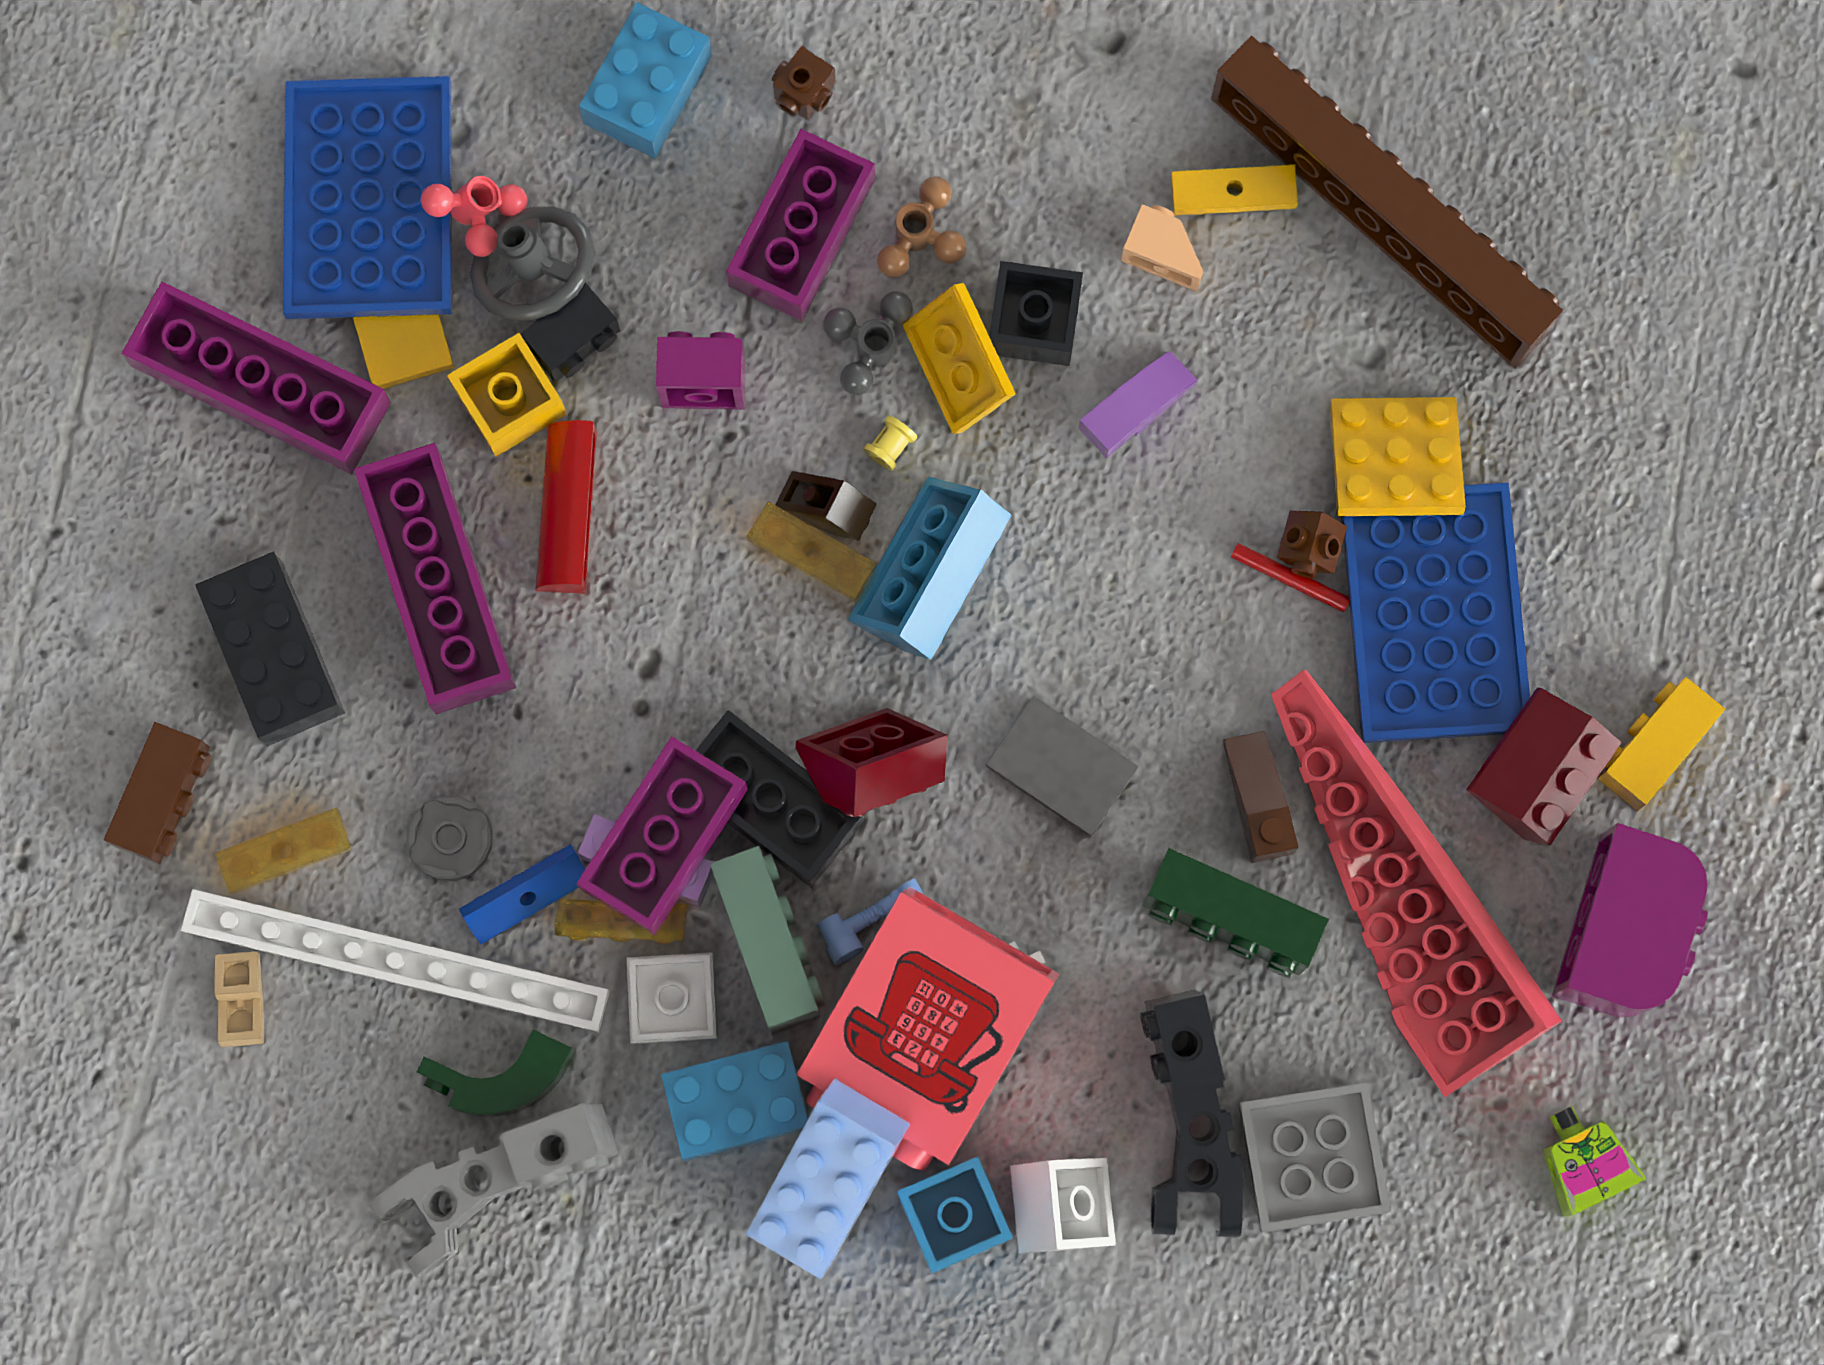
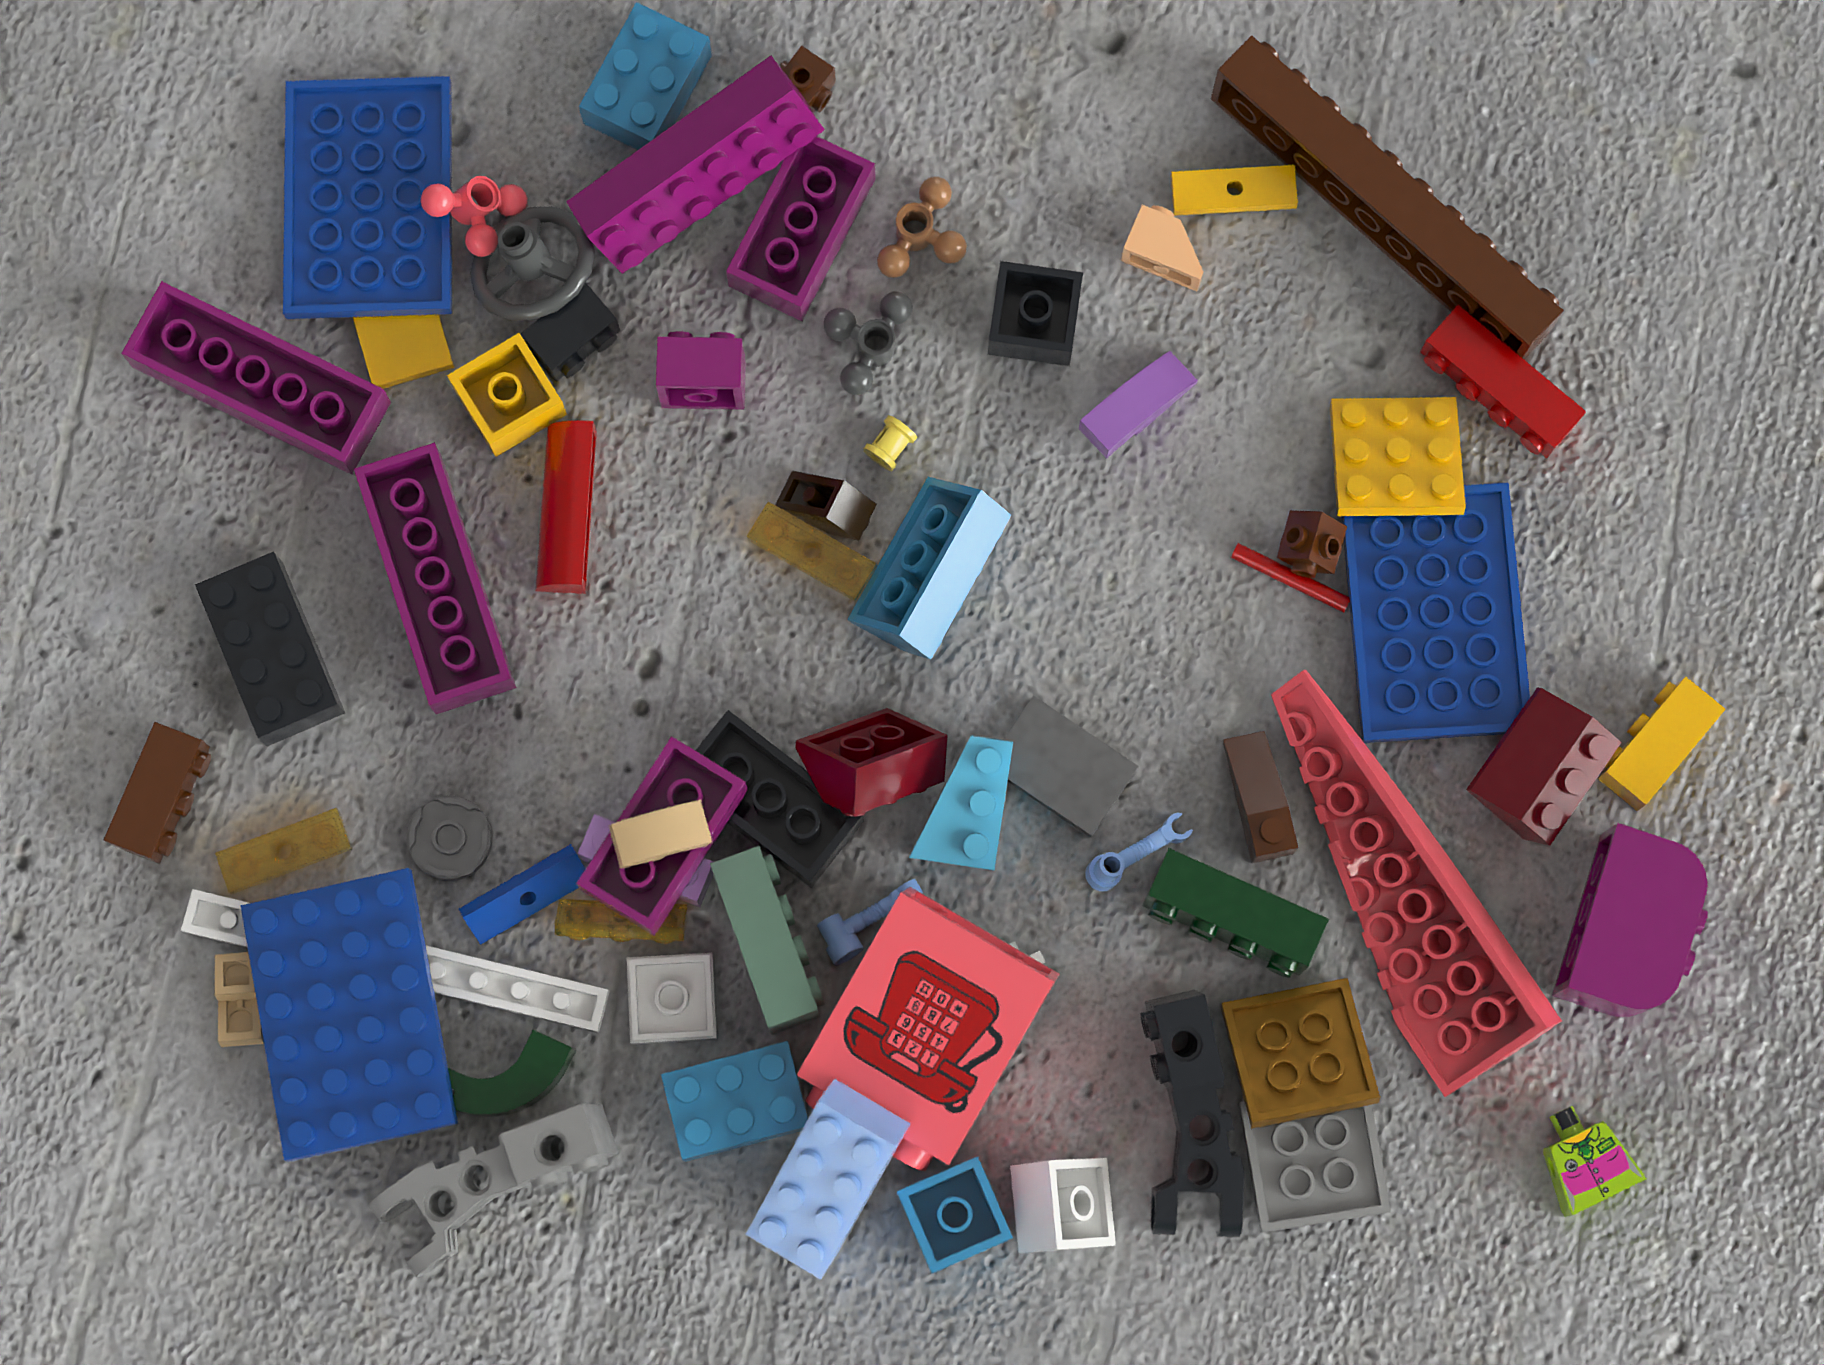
(348, 1015): none -> blue plate
(660, 834): none -> tan slope
(695, 165): none -> magenta brick
(958, 358): yellow tile -> none
(970, 808): none -> medium azure wedge
(1103, 880): none -> light blue brick
(1299, 1053): none -> pearl gold plate
(1501, 382): none -> red brick

